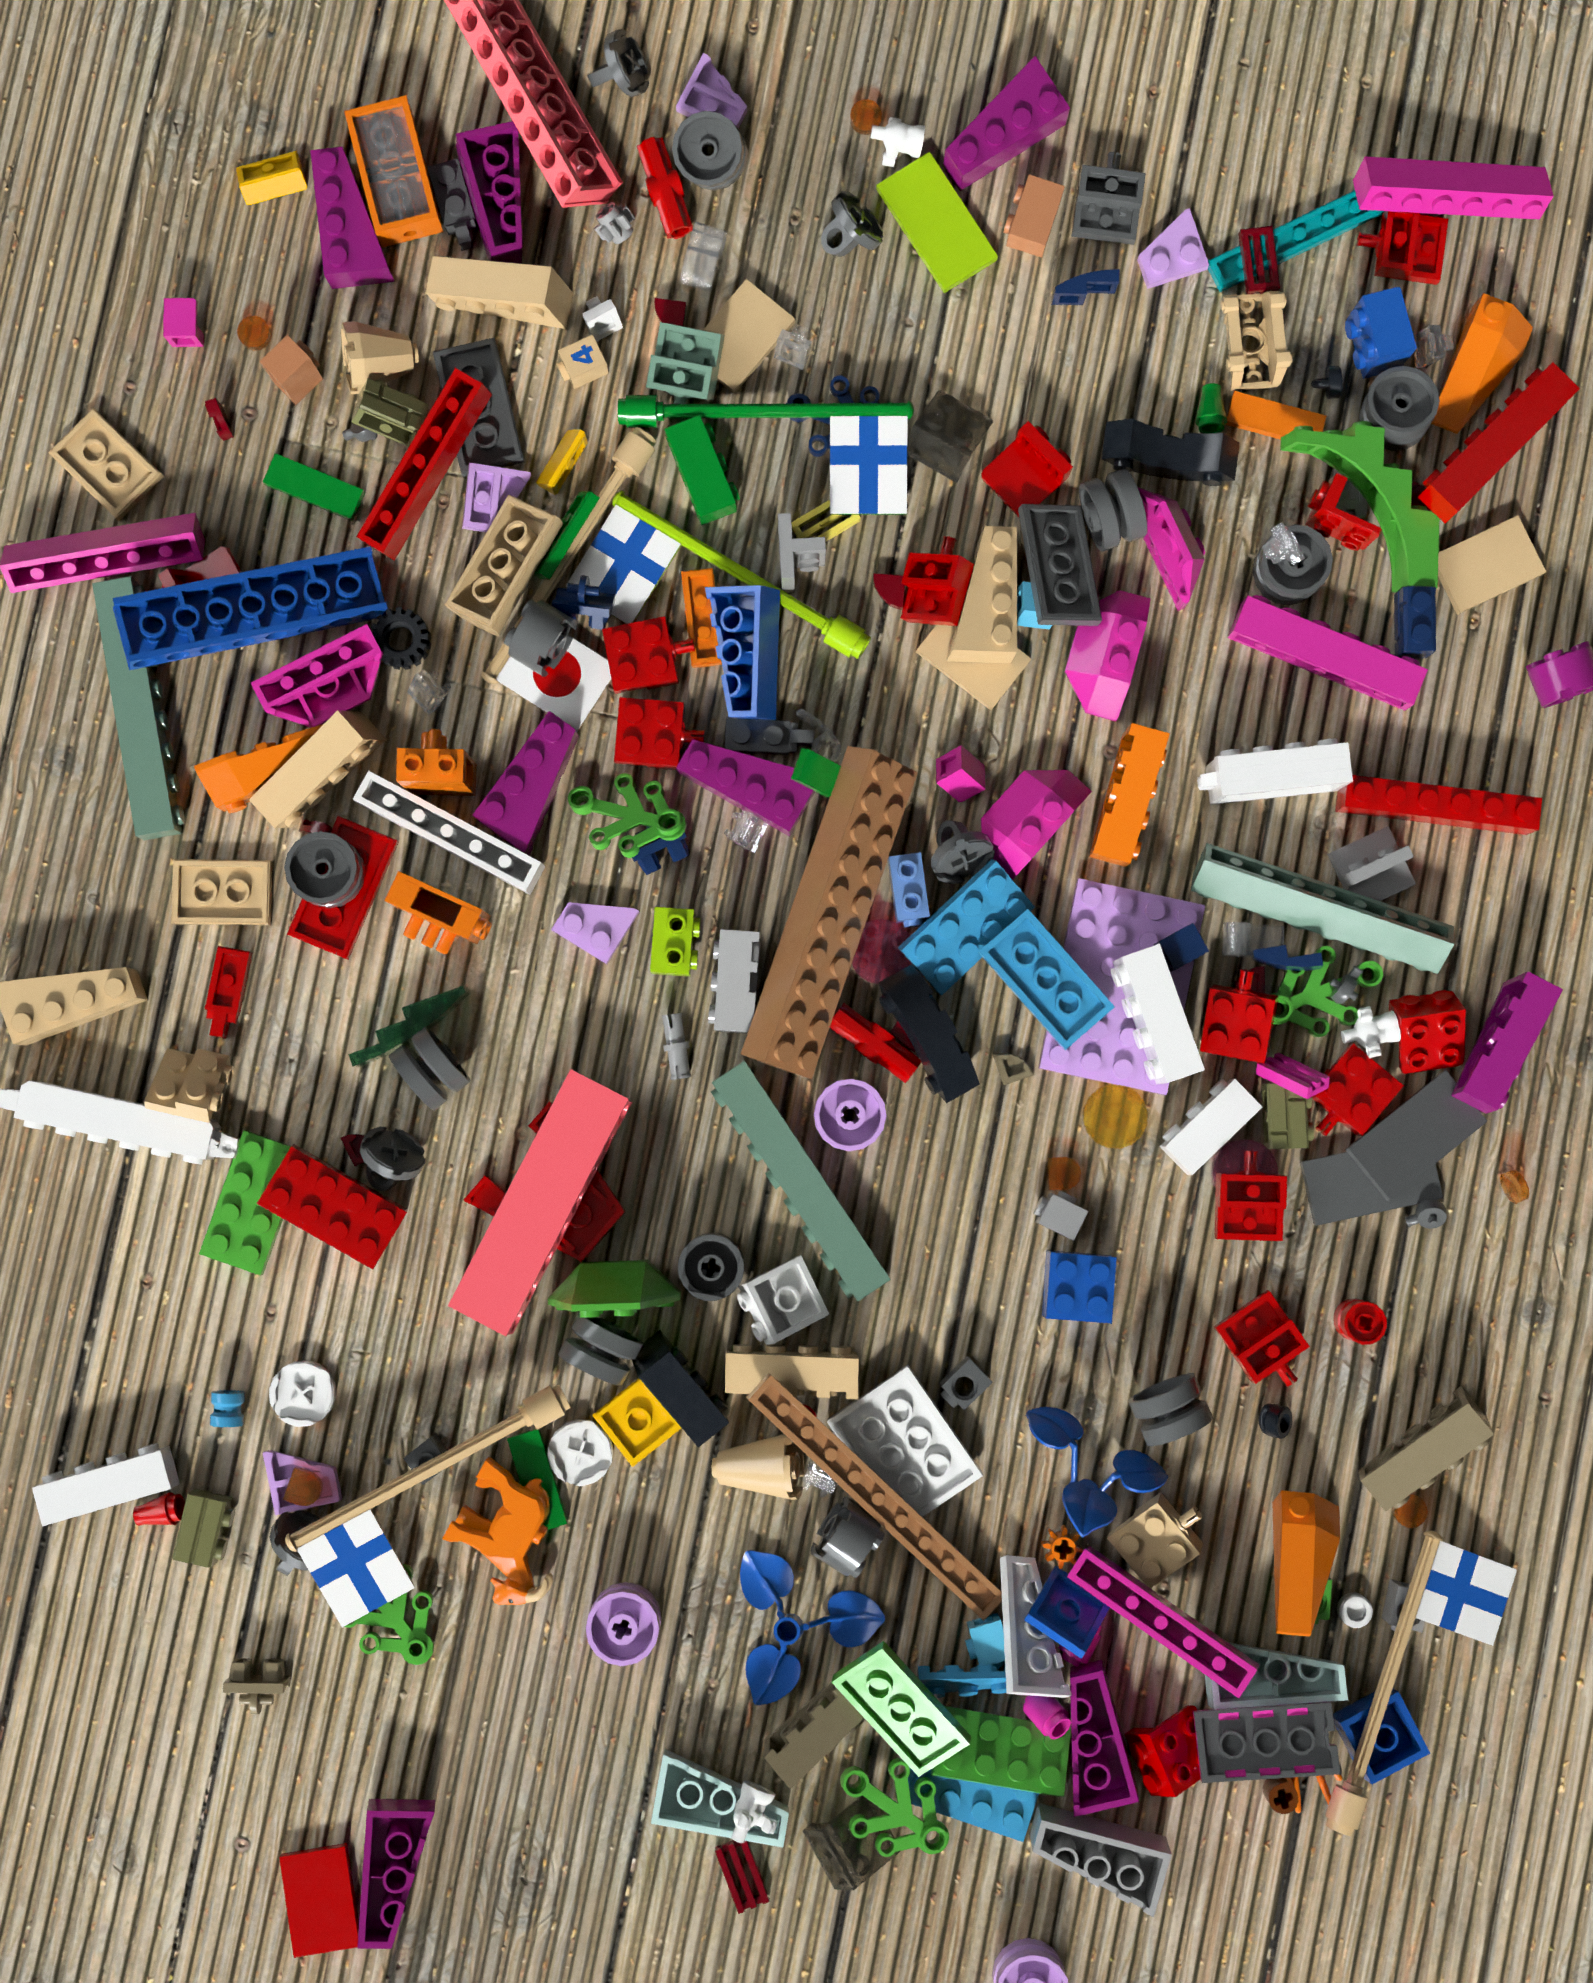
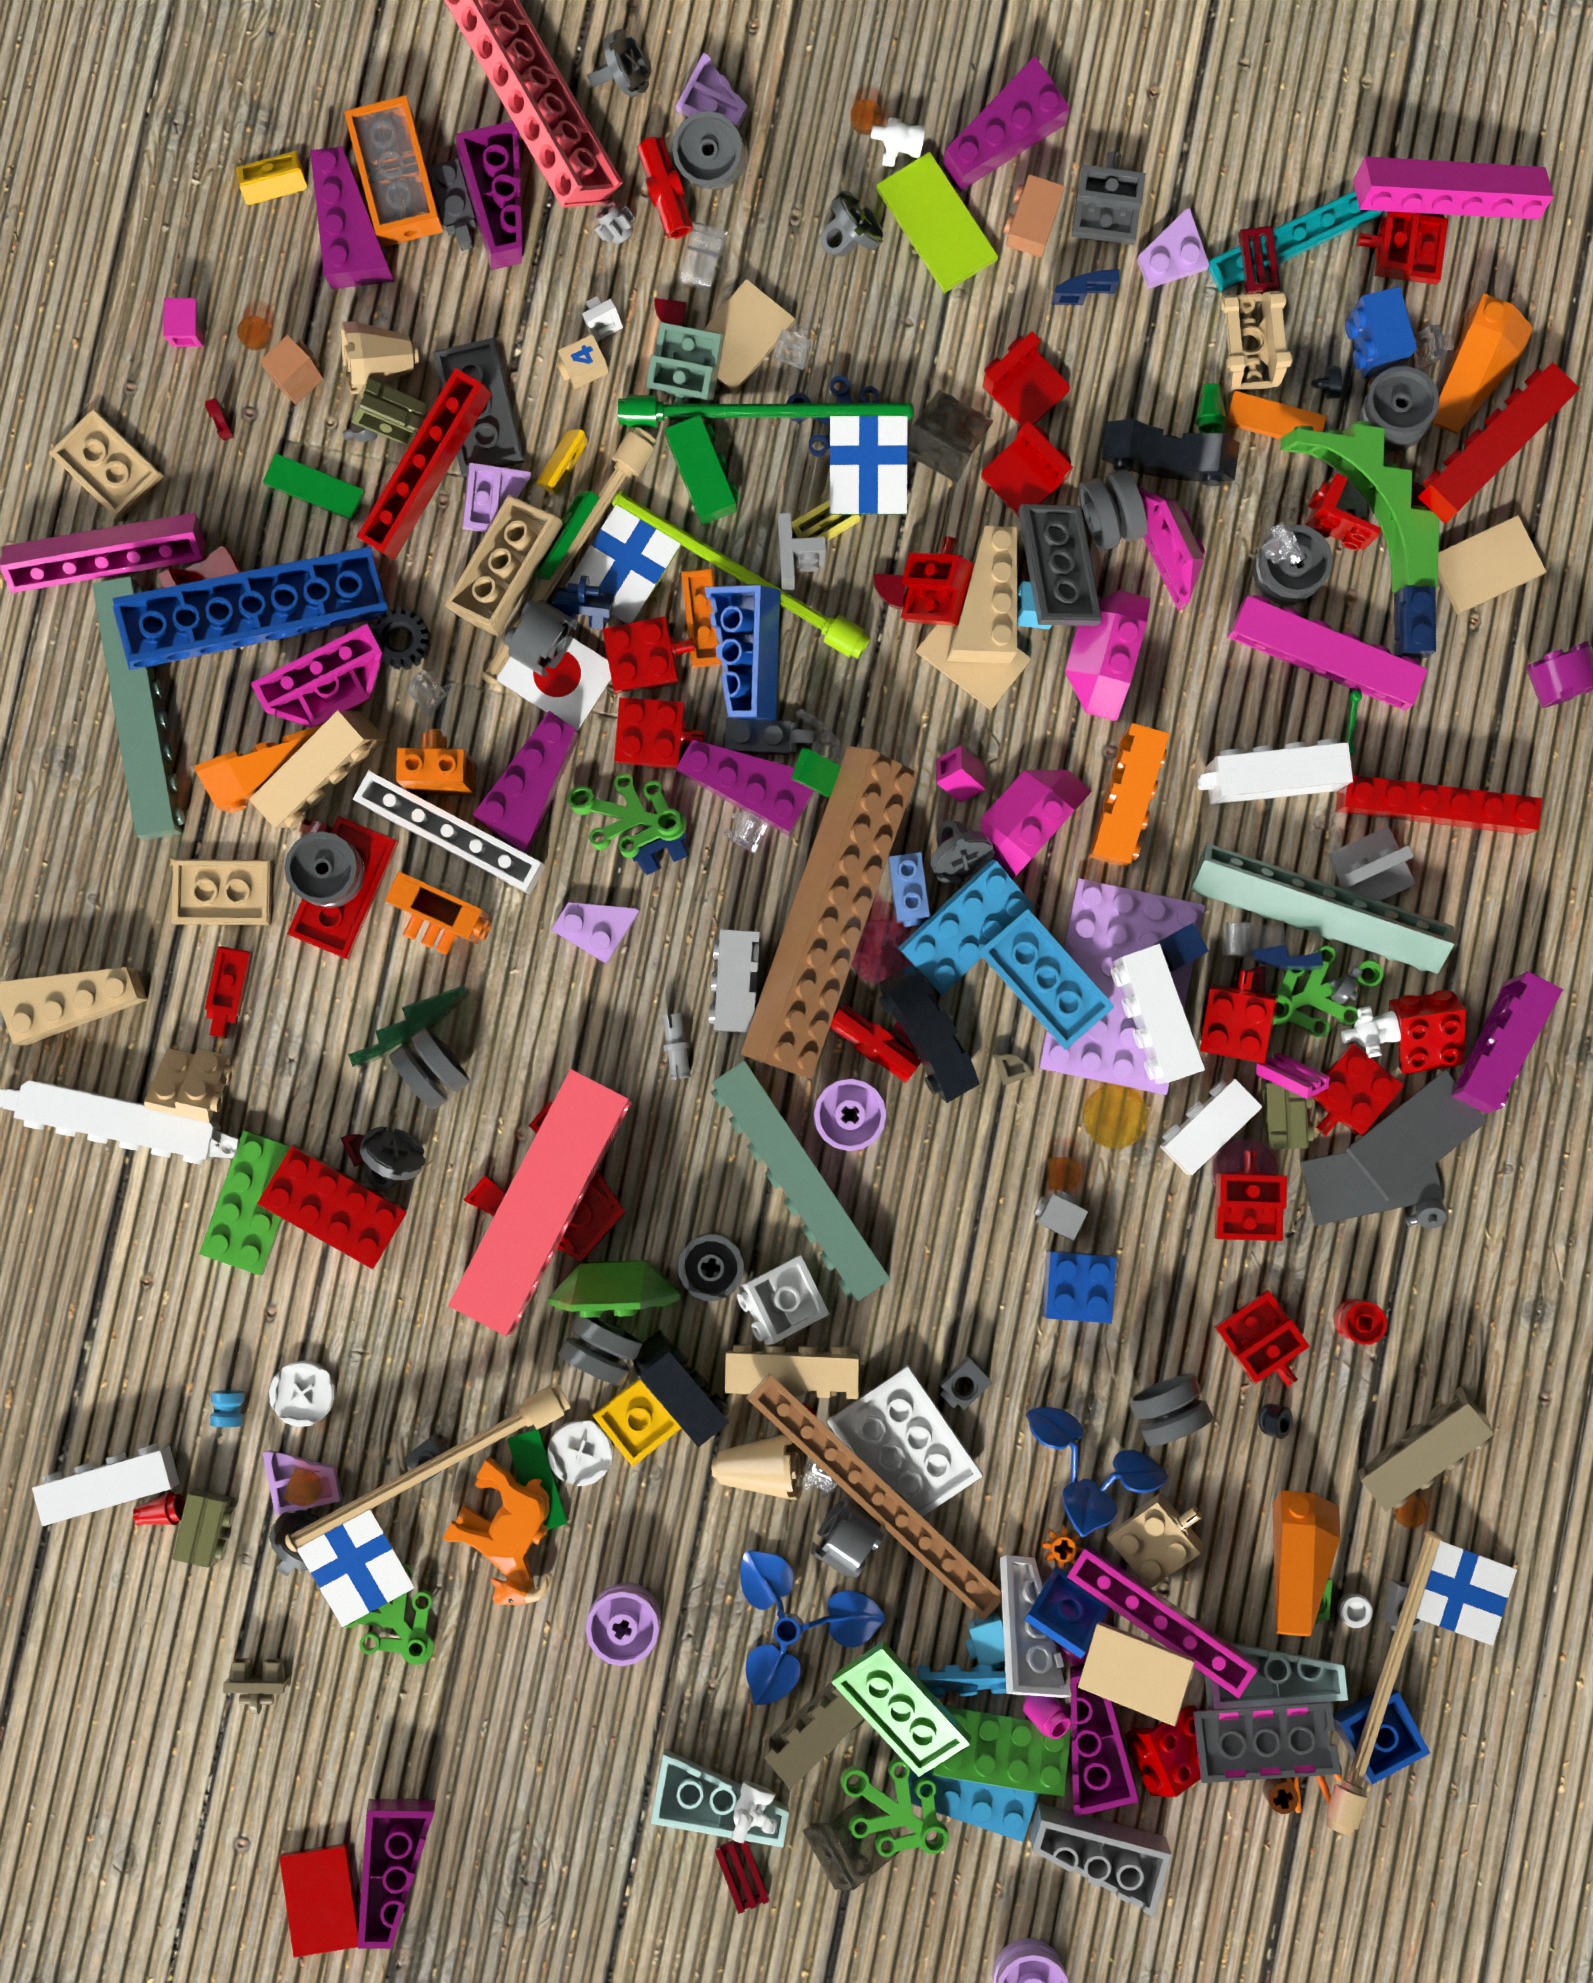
(500, 290): tan wedge -> none
(669, 941): lime brick -> none
(1024, 381): none -> red bracket
(1136, 1673): none -> tan tile
(1355, 697): none -> green hinge
(1514, 1186): clear orange tile -> none

